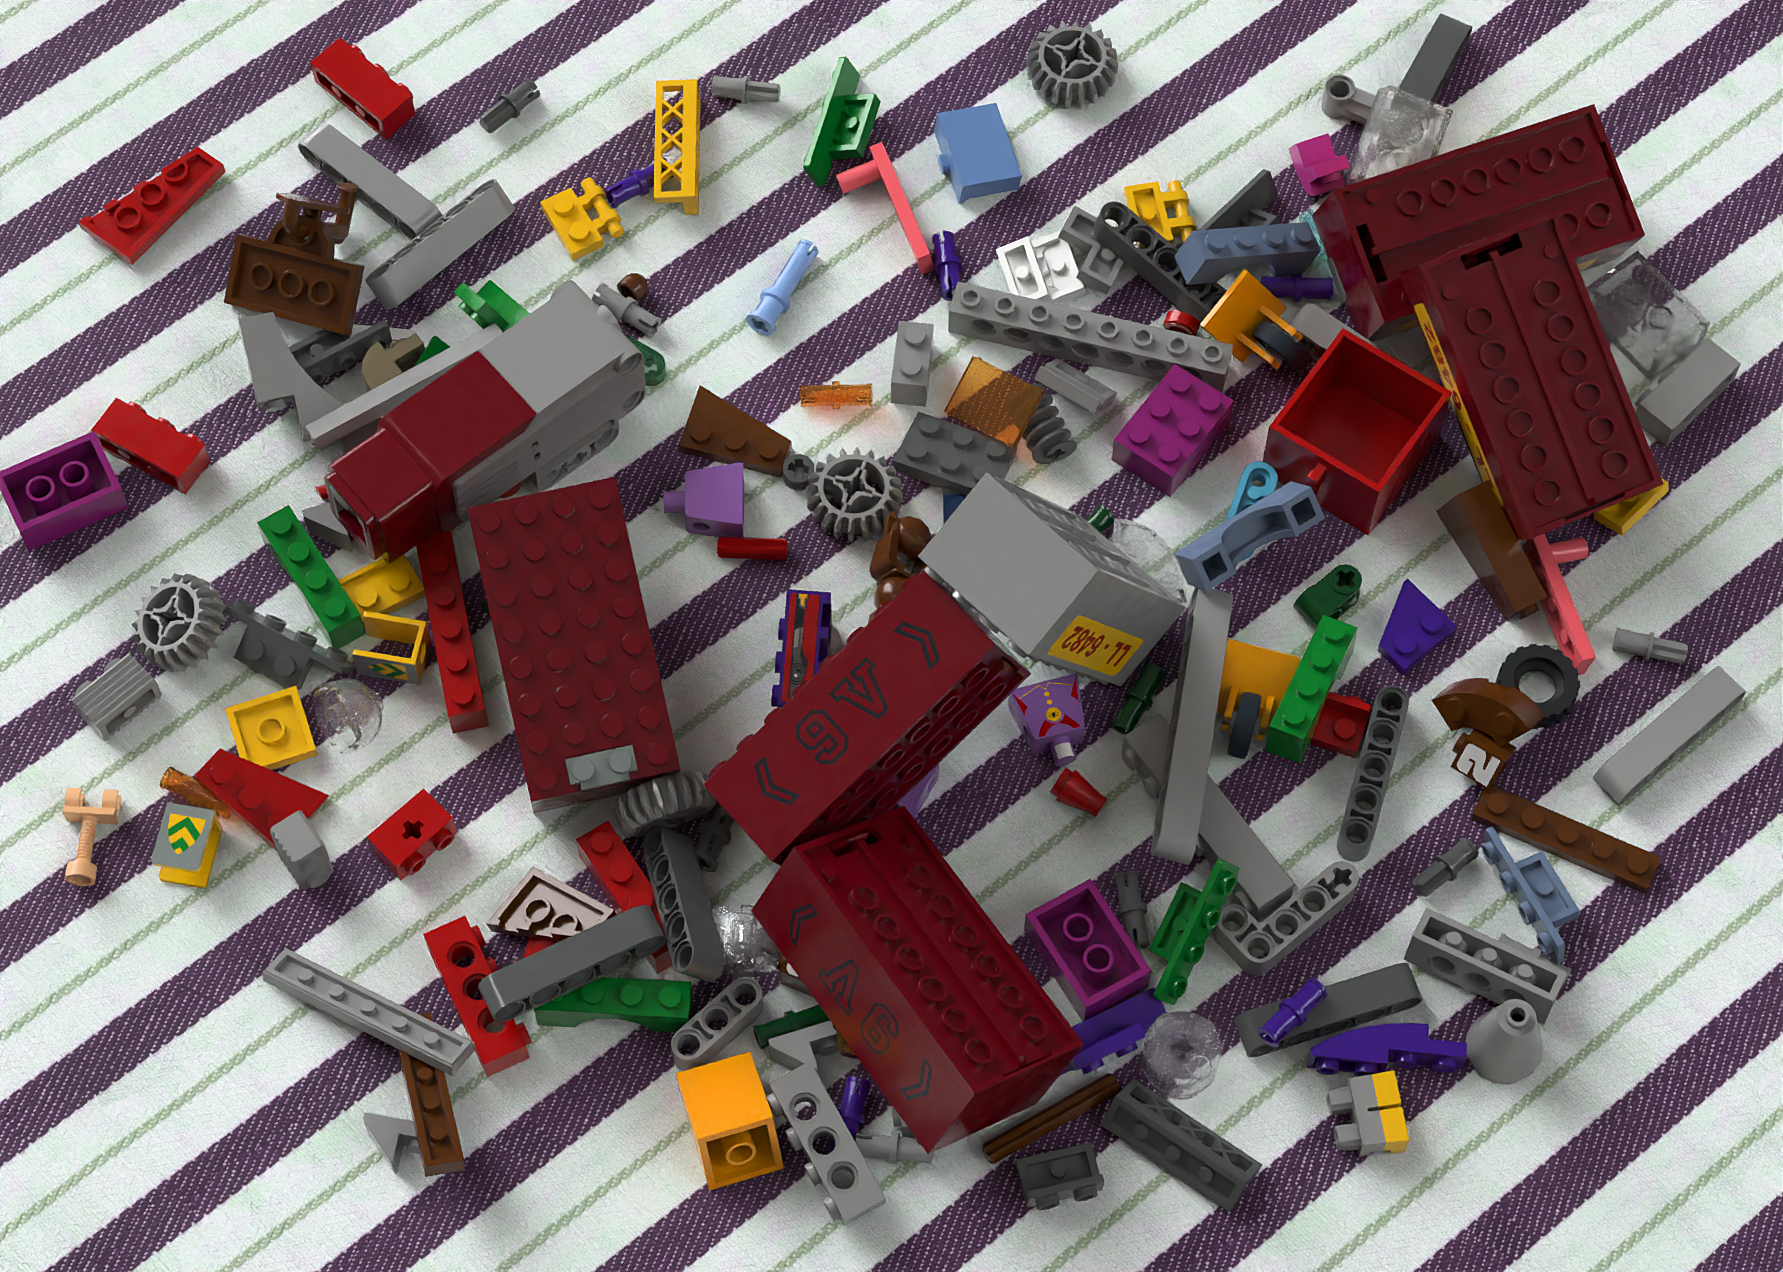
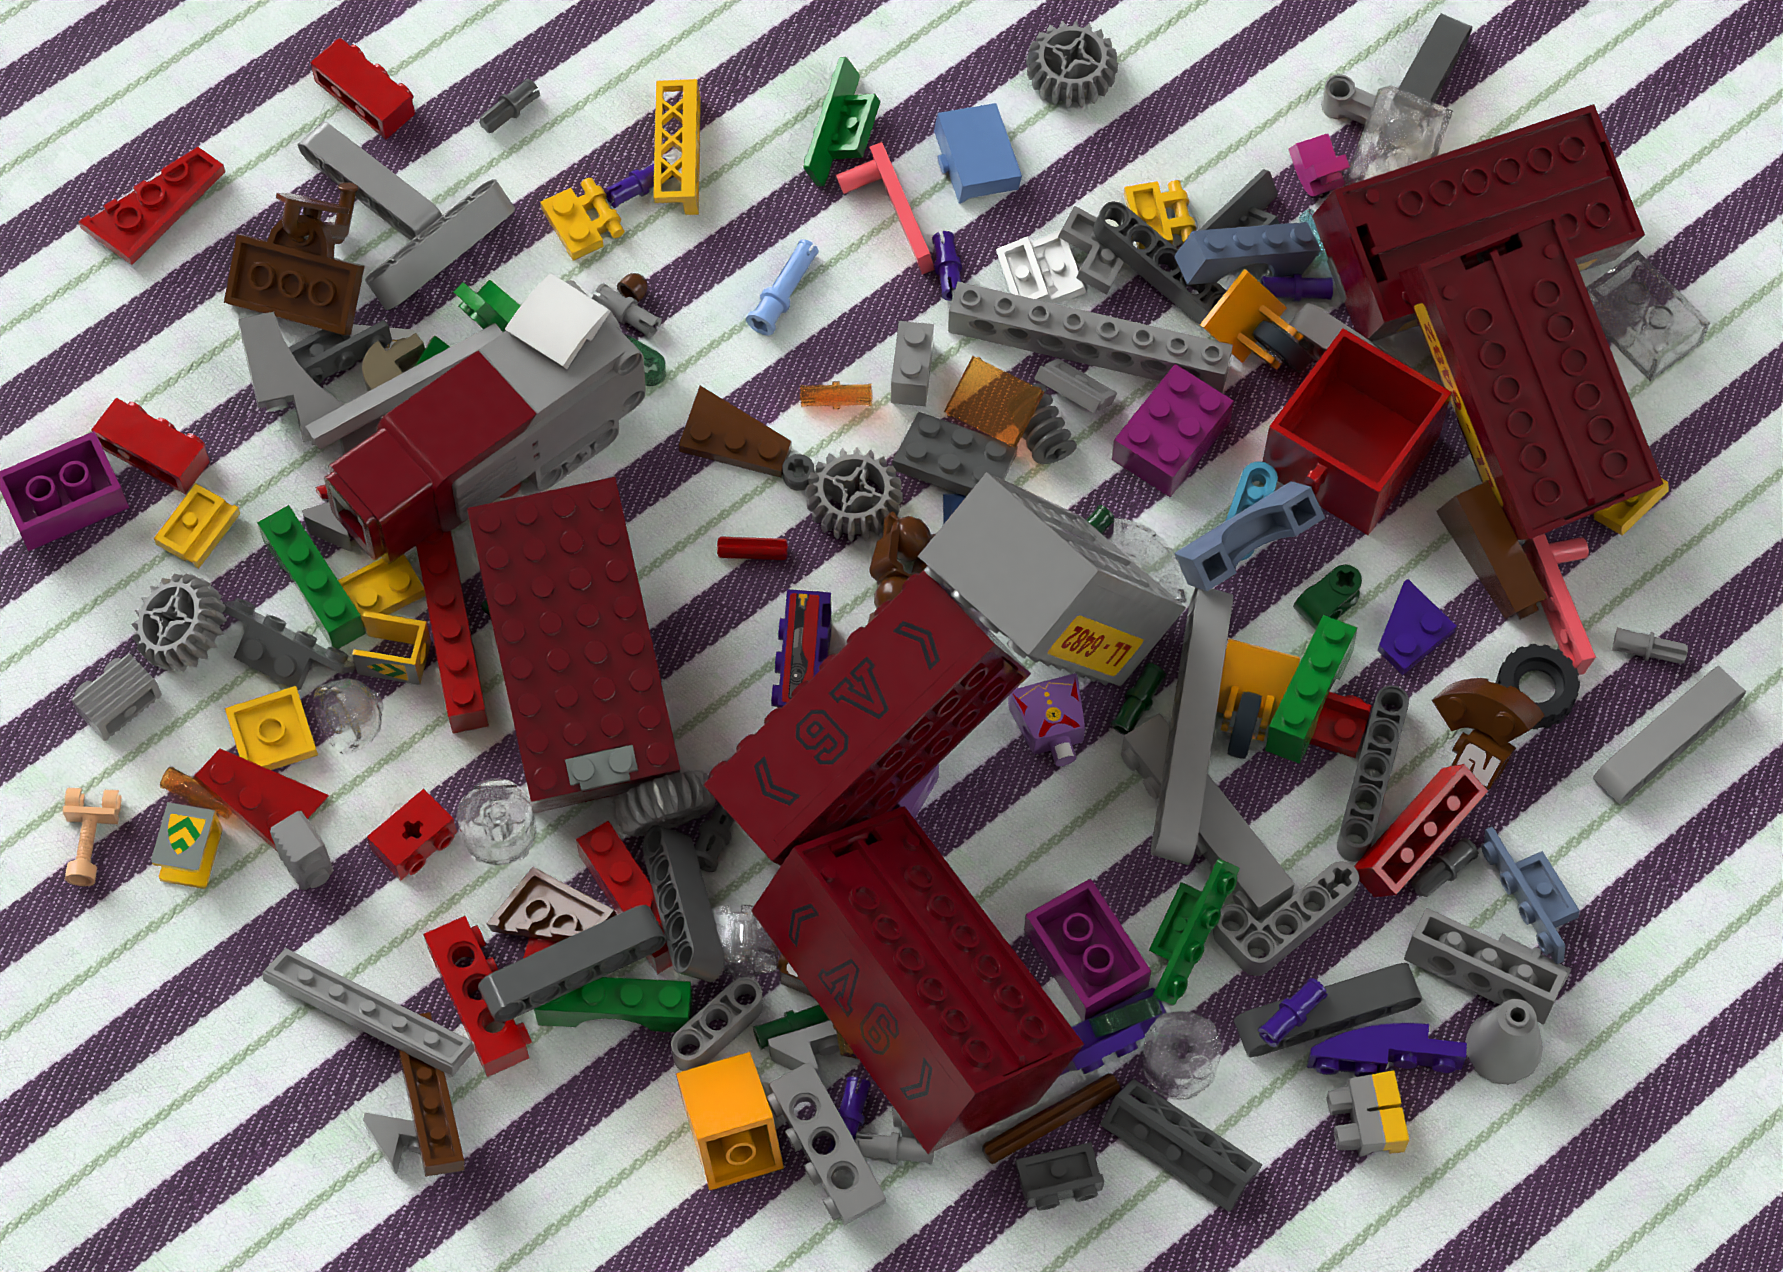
(197, 525): none -> yellow plate
(493, 841): none -> clear brick
(557, 320): none -> white slope
(711, 501): medium lavender torso -> none
(744, 89): light grey axle -> none
(1077, 792): red cone -> none
(1125, 1016): none -> clear green beam
(1132, 908): dark grey pin -> none
(1181, 322): red tile -> none
(1419, 830): none -> red brick
(1566, 838): reddish brown plate -> none
(1685, 390): light grey brick -> none

